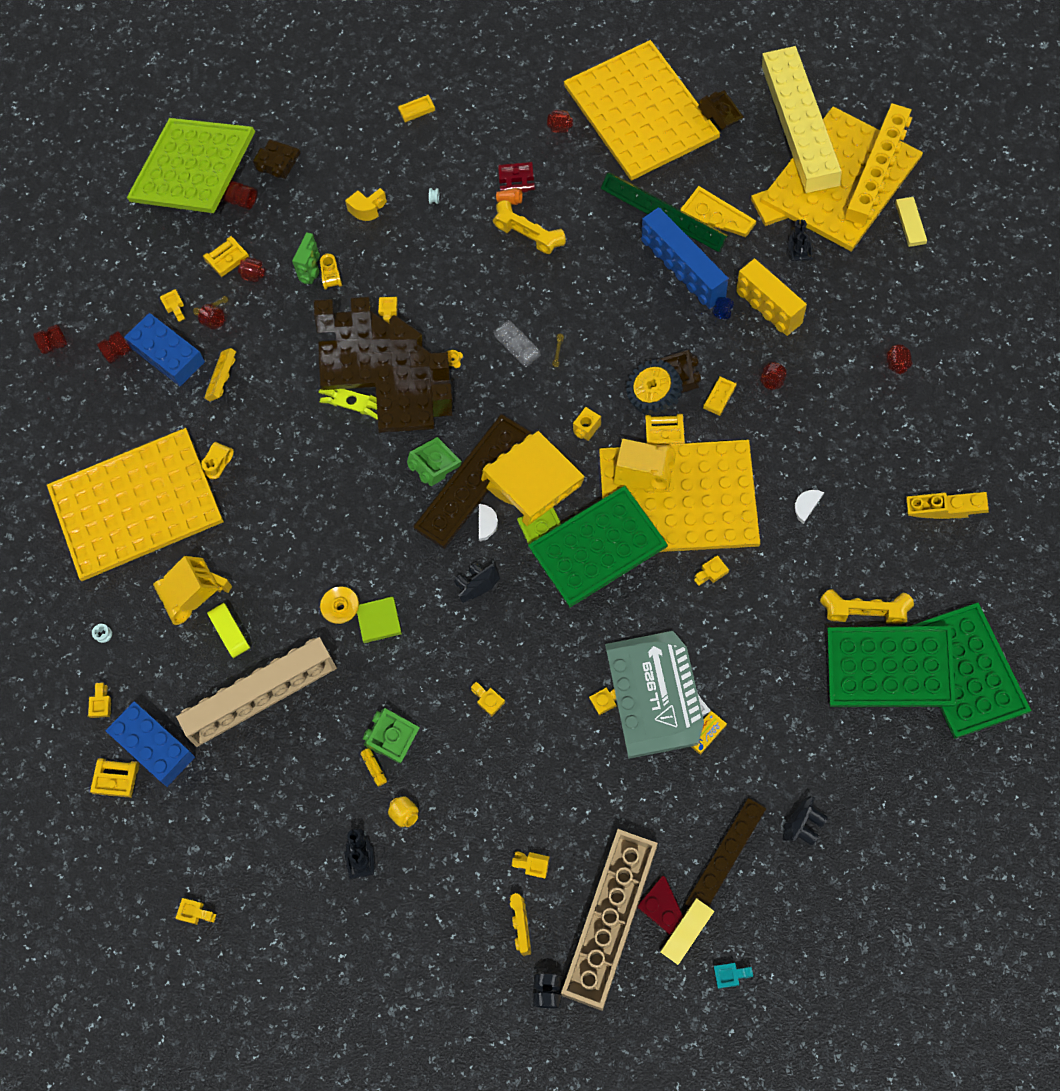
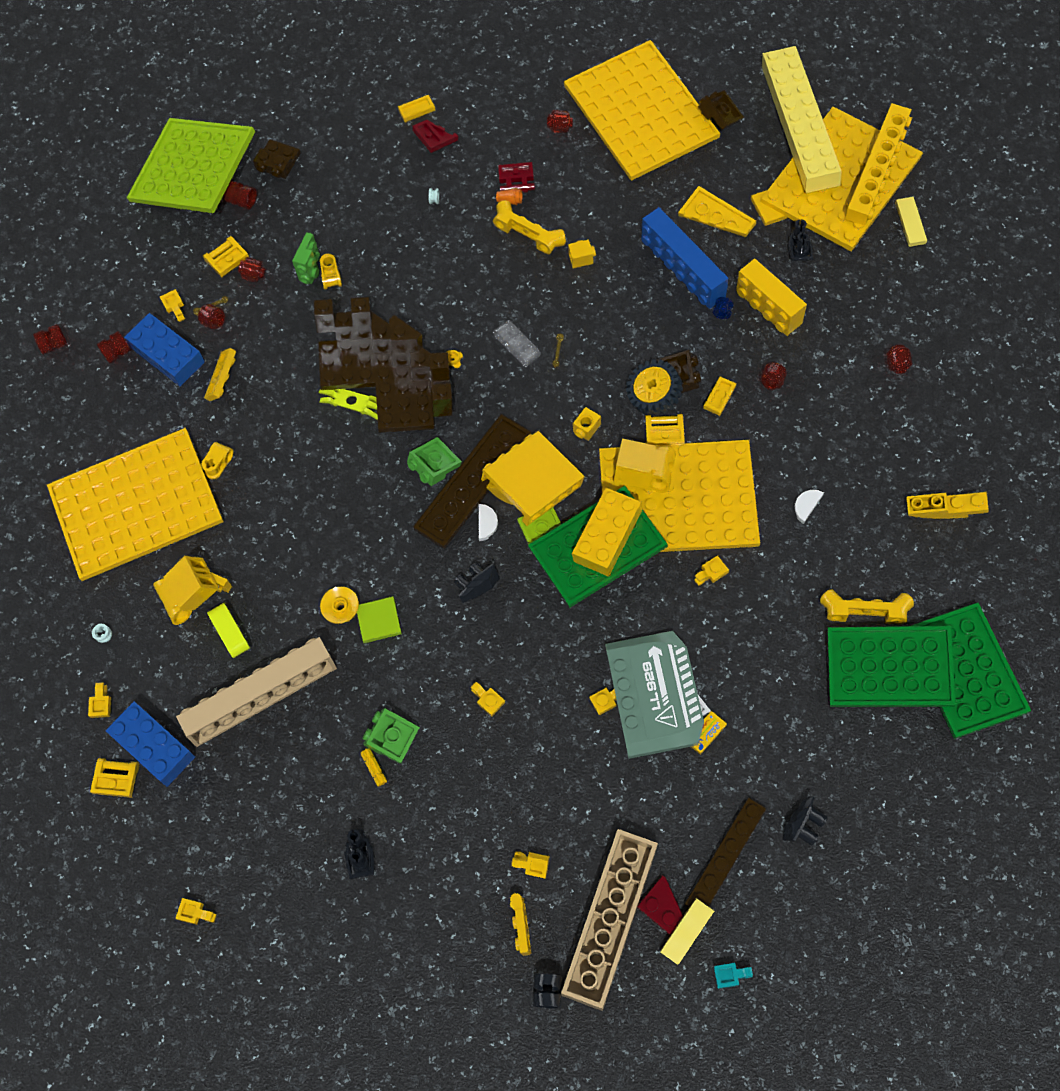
(366, 208): yellow brick -> none
(387, 307): yellow plate -> none
(403, 811): yellow head -> none
(433, 136): none -> dark red wing
(581, 253): none -> yellow brick
(607, 532): none -> yellow brick
(648, 203): dark green plate -> none

